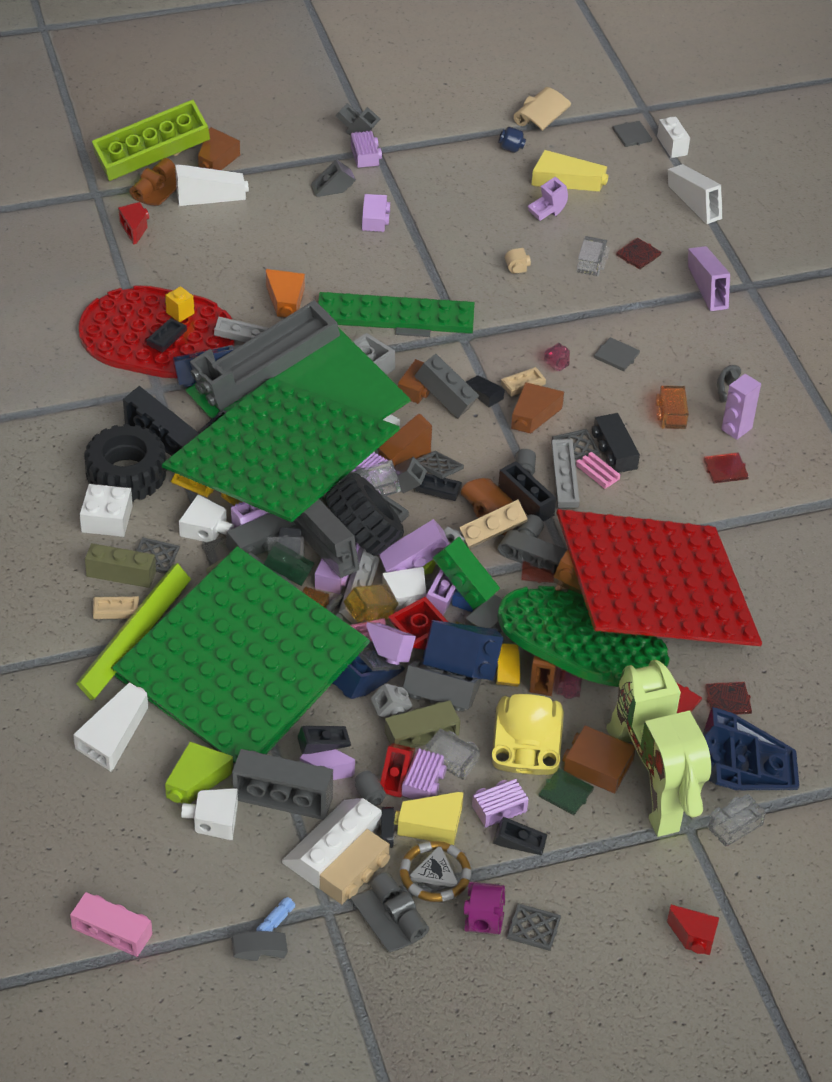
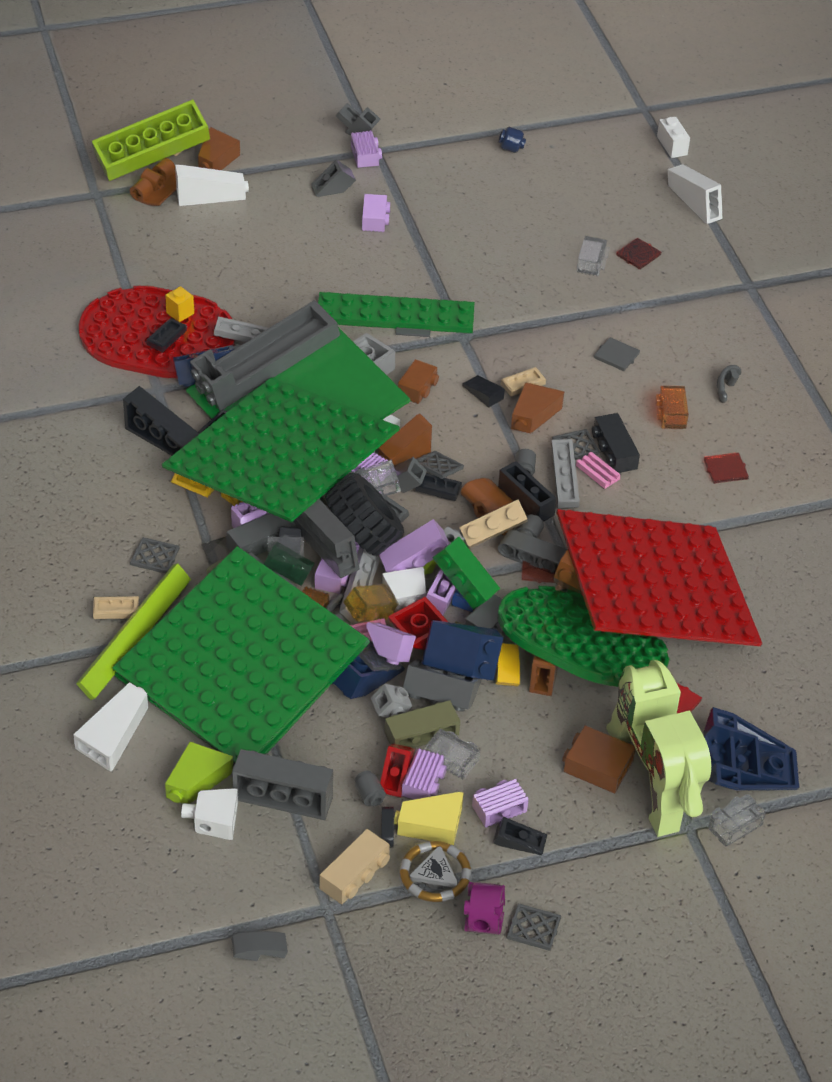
(106, 510): white brick -> none
(111, 924): bright pink brick -> none
(120, 565): olive brick -> none
(126, 444): black tyre -> none
(134, 220): red slope -> none
(204, 520): white torso -> none
(277, 915): light blue axle -> none
(285, 291): orange slope -> none
(322, 738): black slope -> none
(332, 838): white slope -> none
(342, 764): lavender slope -> none
(390, 913): dark grey panel -> none
(446, 385): dark grey brick -> none
(517, 260): tan plate -> none
(528, 732): light yellow piece -> none
(542, 108): tan panel -> none
(552, 201): lavender brick -> none
(557, 357): clear pink plate -> none
(566, 791): clear green piece -> none
(569, 685): clear pink plate -> none
(570, 171): light yellow slope -> none
(632, 133): dark grey piece -> none
(693, 928): red slope -> none
(710, 277): lavender slope -> none
(729, 697): clear red piece -> none
(741, 406): lavender brick -> none

